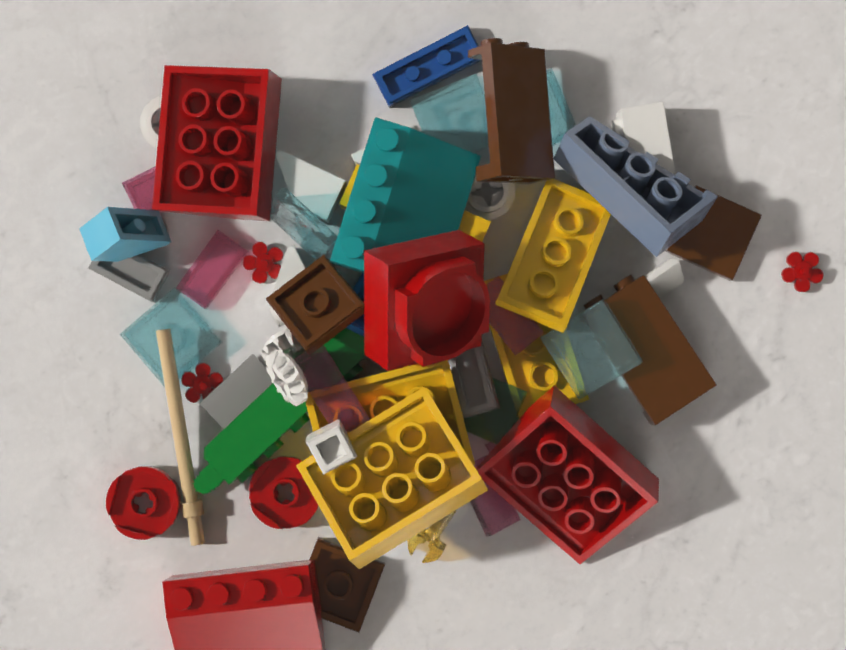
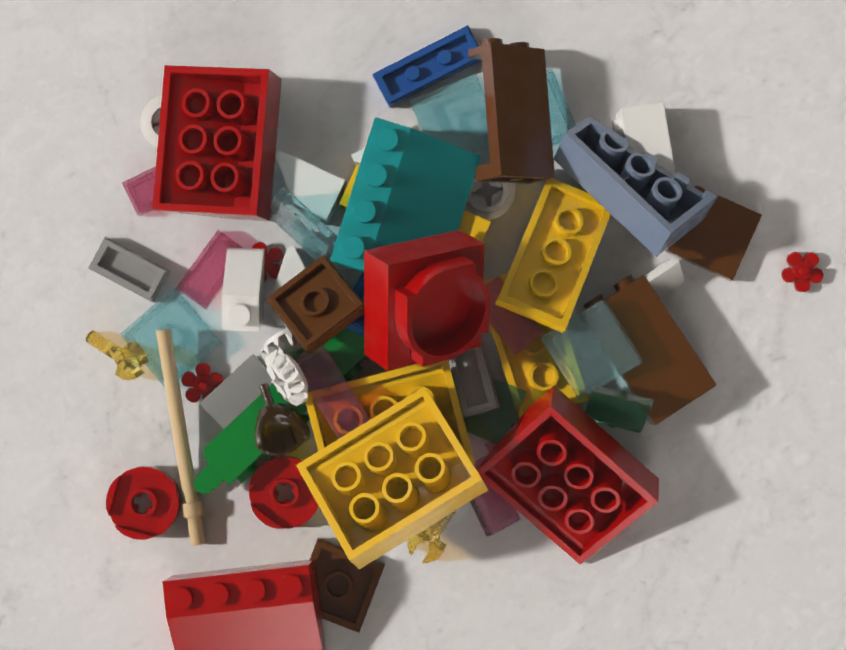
(123, 233): medium azure slope -> none
(123, 356): none -> clear yellow bar
(243, 290): none -> white slope
(279, 427): none -> dark brown piece
(331, 446): white slope -> none
(618, 408): none -> clear green piece

